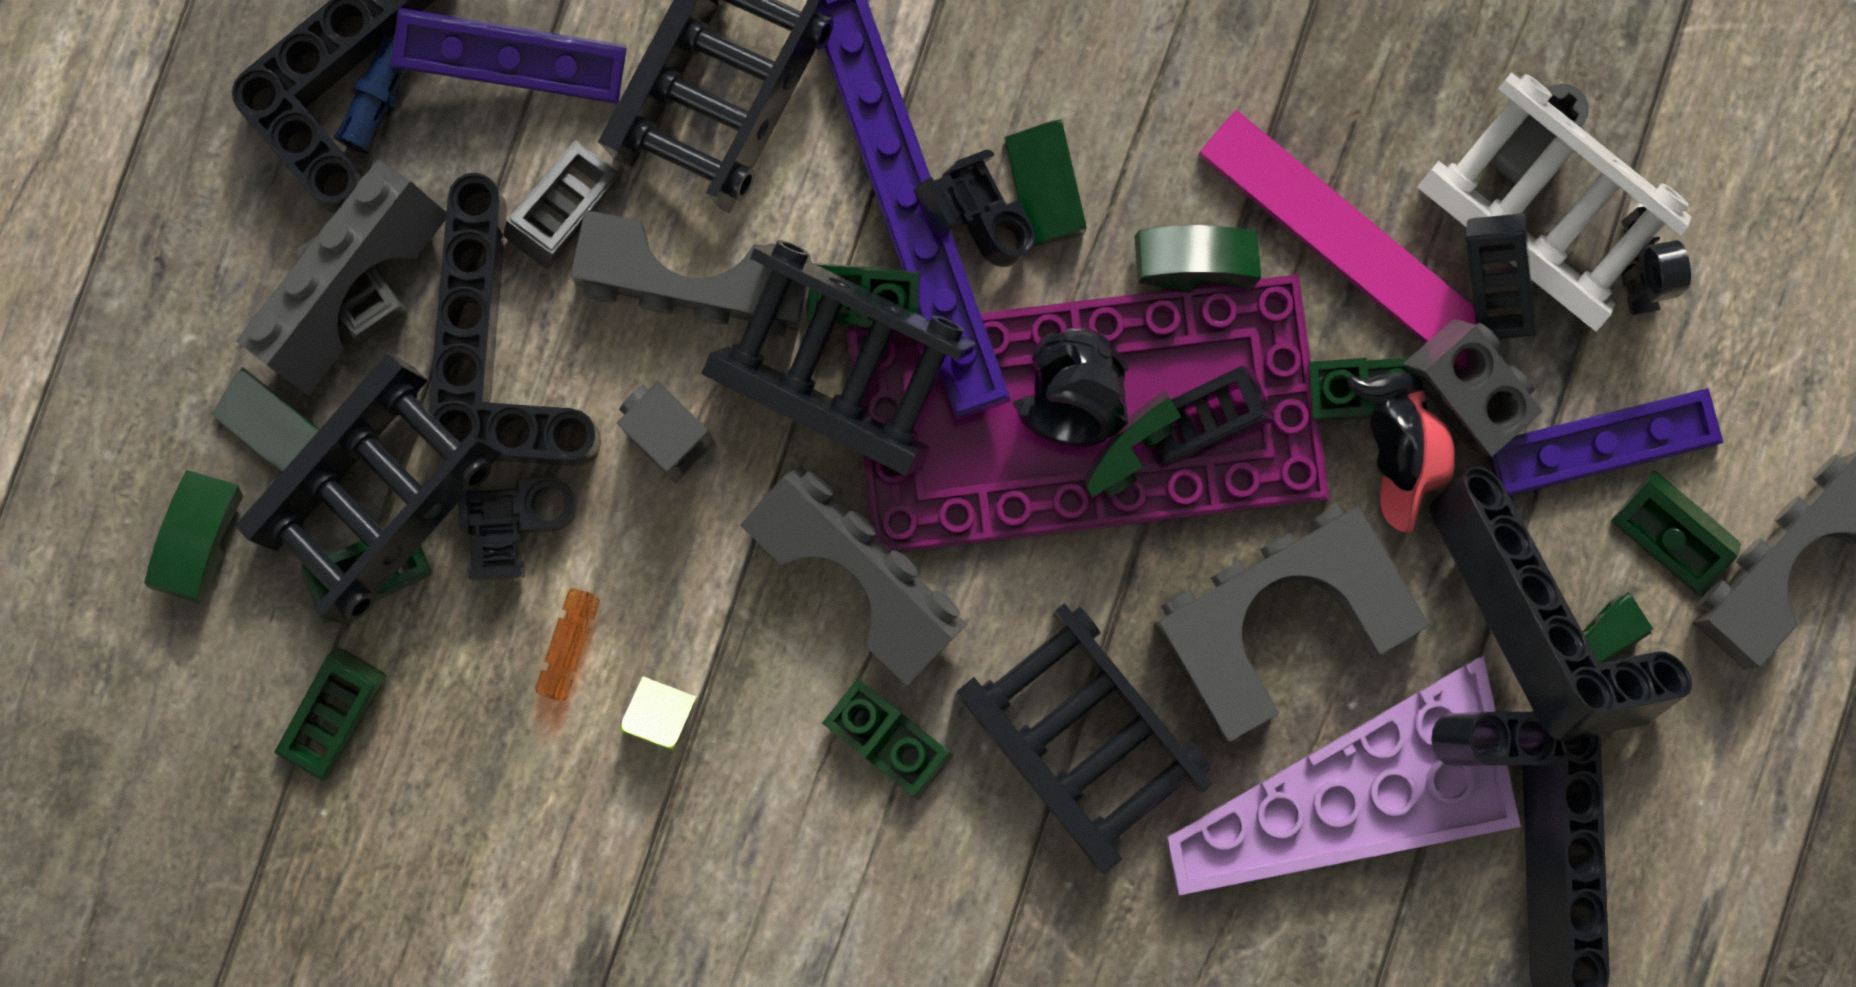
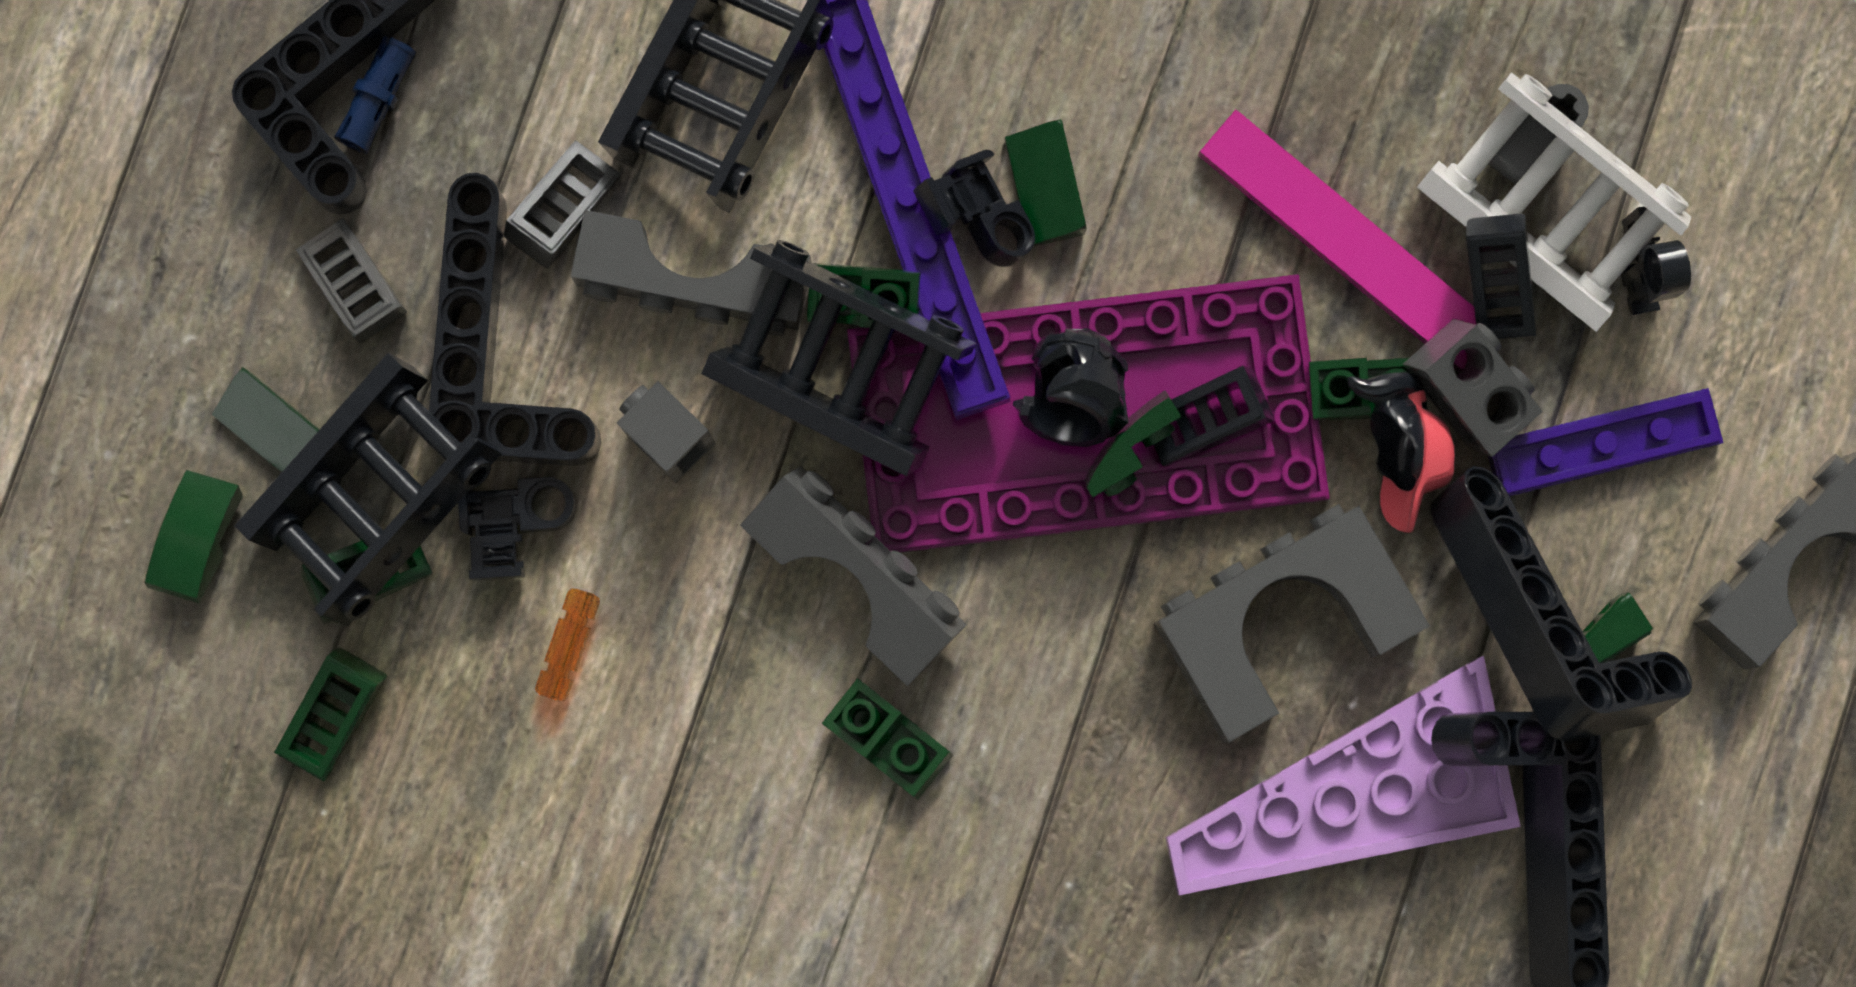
(298, 323): dark grey arch -> none
(508, 55): dark purple tile -> none
(658, 714): slope -> none
(1065, 789): black fence -> none
(1189, 253): dark green slope -> none
(1677, 532): dark green slope -> none

